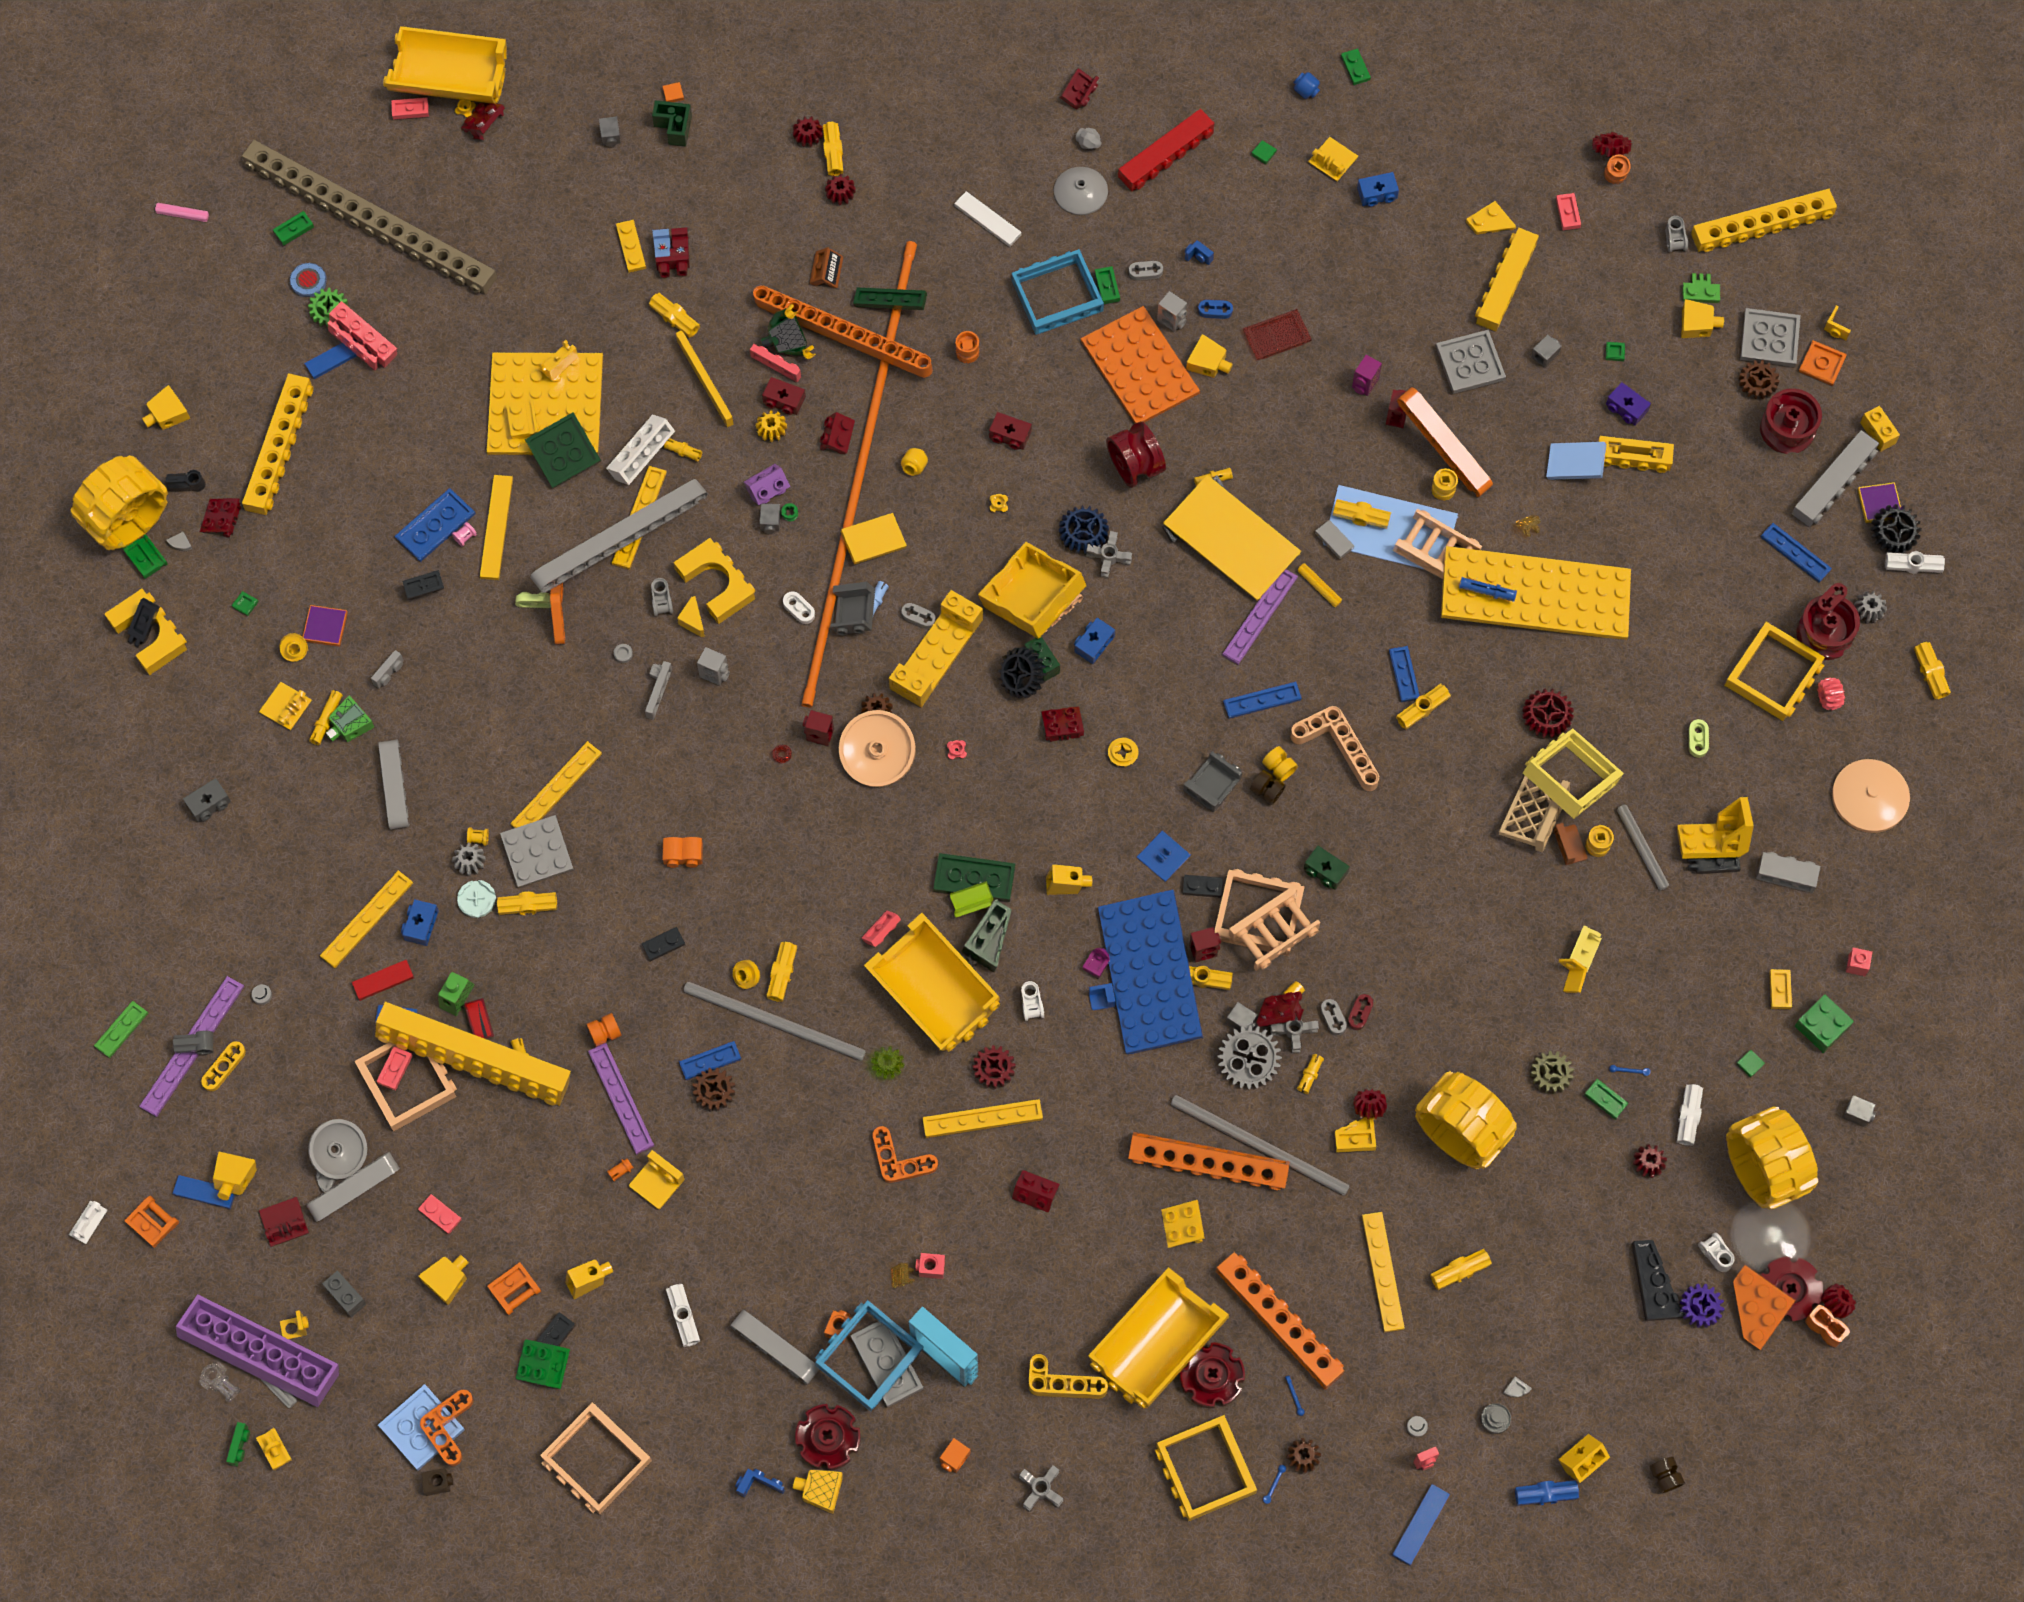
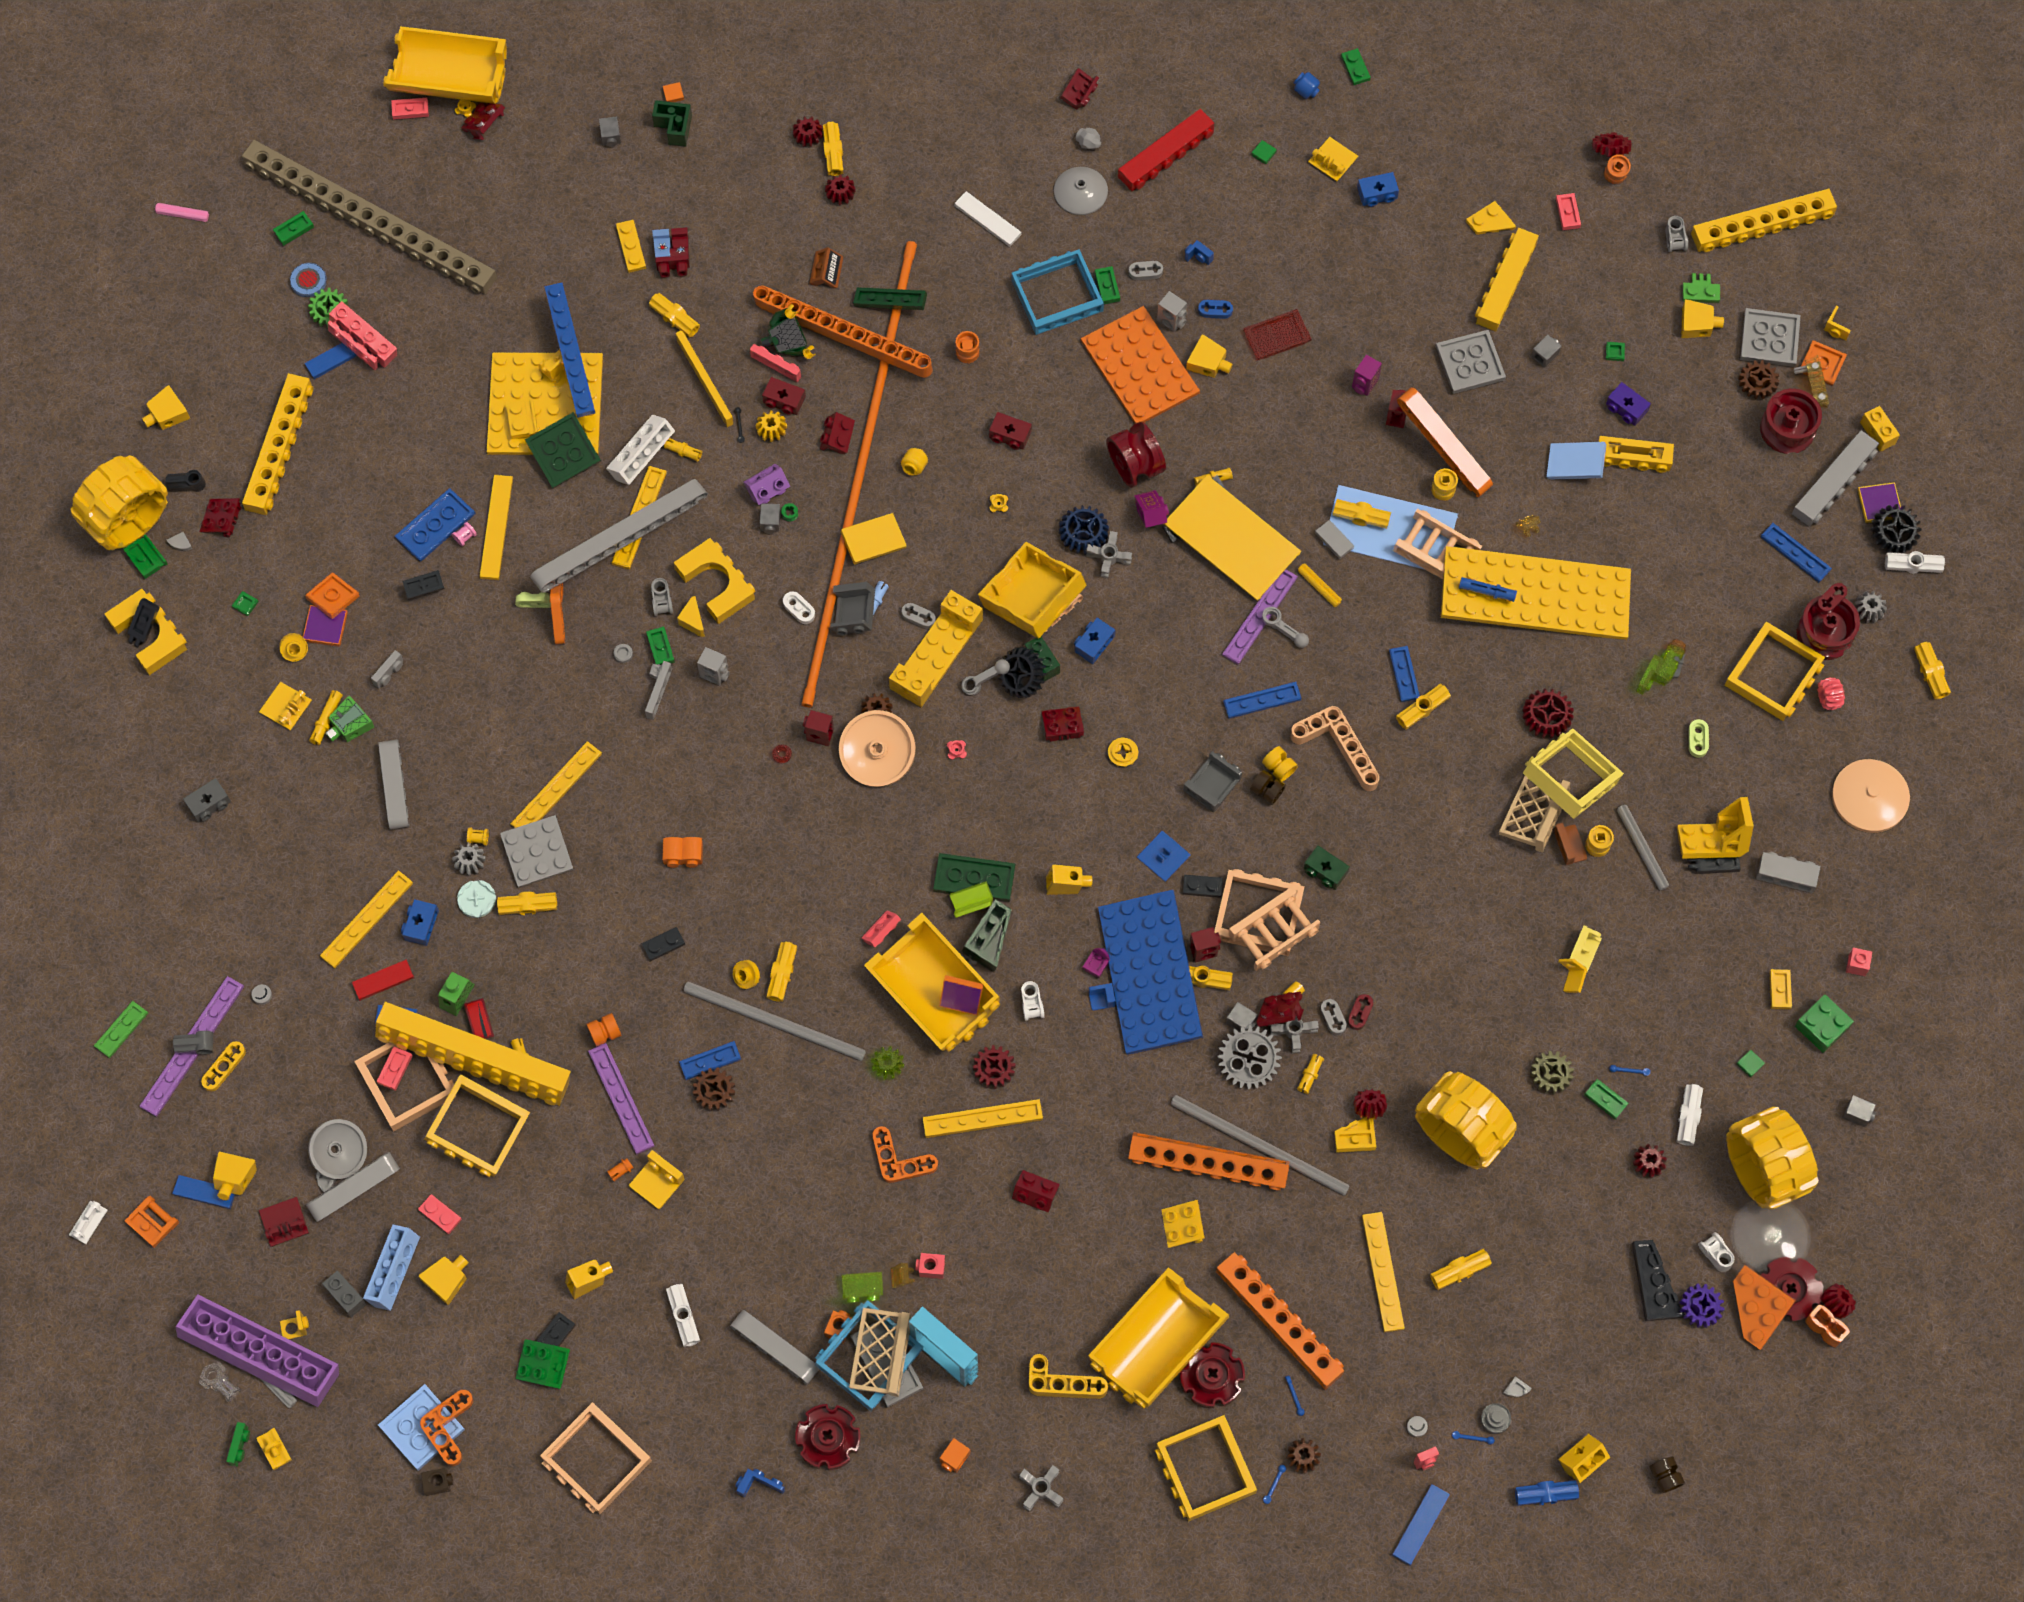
(332, 595): none -> orange tile
(391, 1267): none -> light blue brick
(492, 1098): none -> yellow window
(510, 1283): orange plate -> none
(569, 350): none -> blue plate
(660, 646): none -> green plate
(737, 411): none -> black hinge
(820, 1488): yellow torso -> none
(862, 1286): none -> clear neon green bracket
(898, 1352): none -> tan fence
(961, 995): none -> dark purple tile
(1001, 667): none -> light grey piece
(1151, 508): none -> magenta brick
(1300, 639): none -> light grey piece
(1456, 1435): none -> blue hinge
(1665, 667): none -> clear neon green plate
(1816, 380): none -> clear yellow piece

